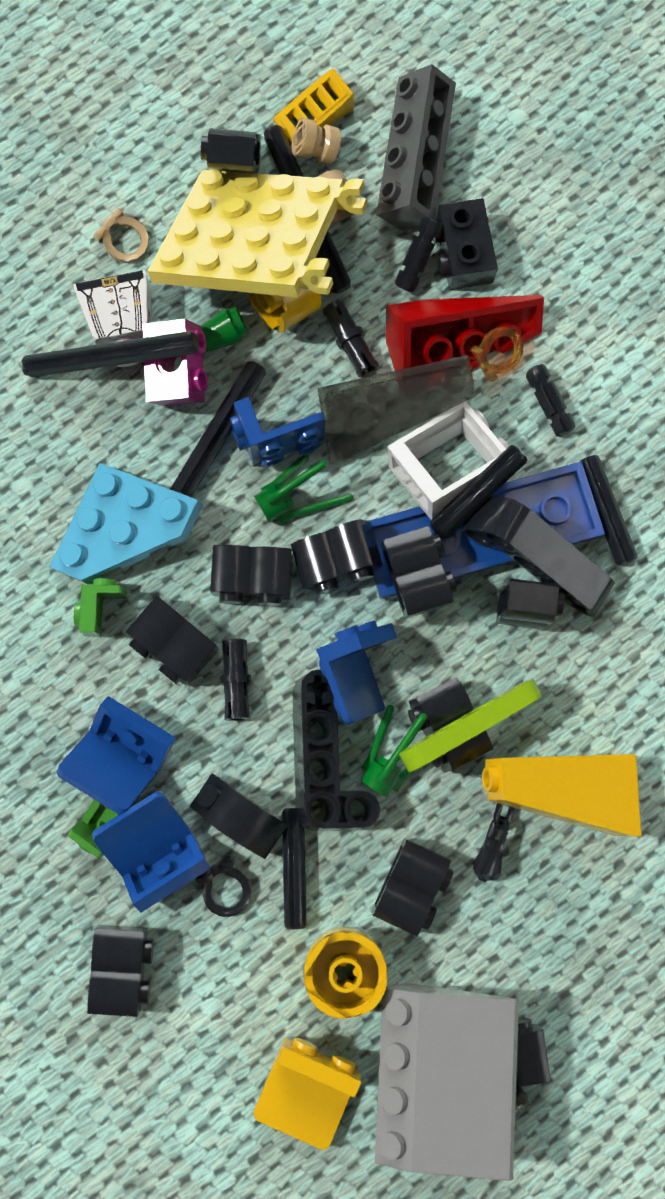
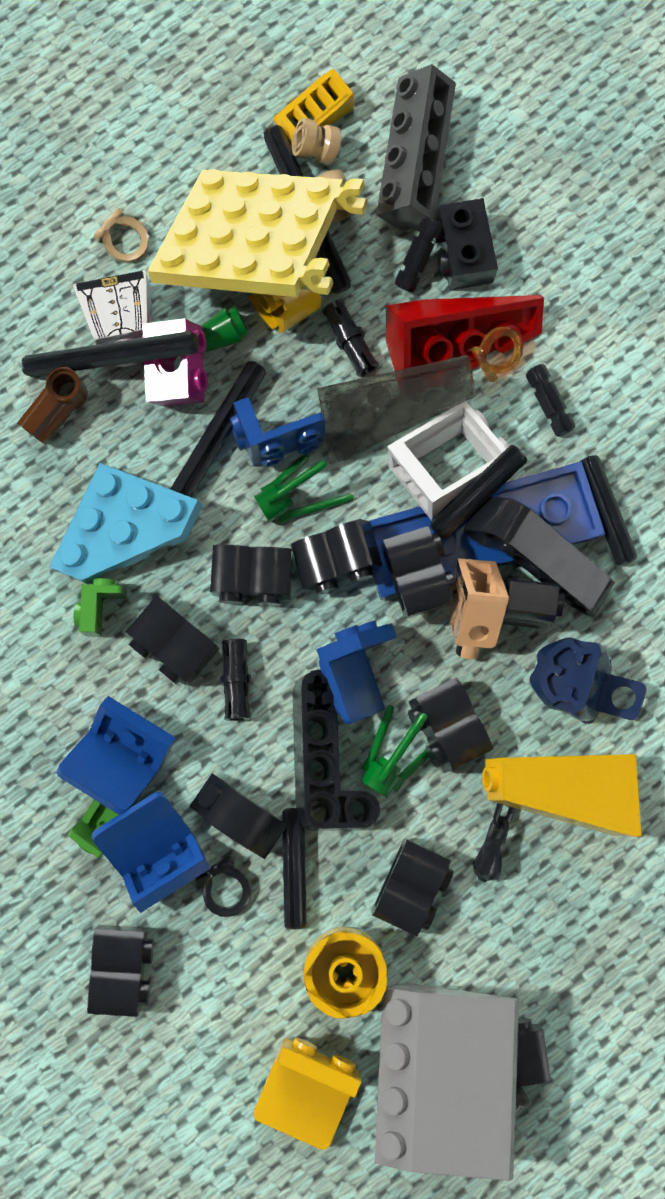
(50, 409): none -> reddish brown piece
(231, 150): black brick -> none
(470, 725): lime beam -> none
(477, 606): none -> light nougat torso
(579, 681): none -> dark blue piece

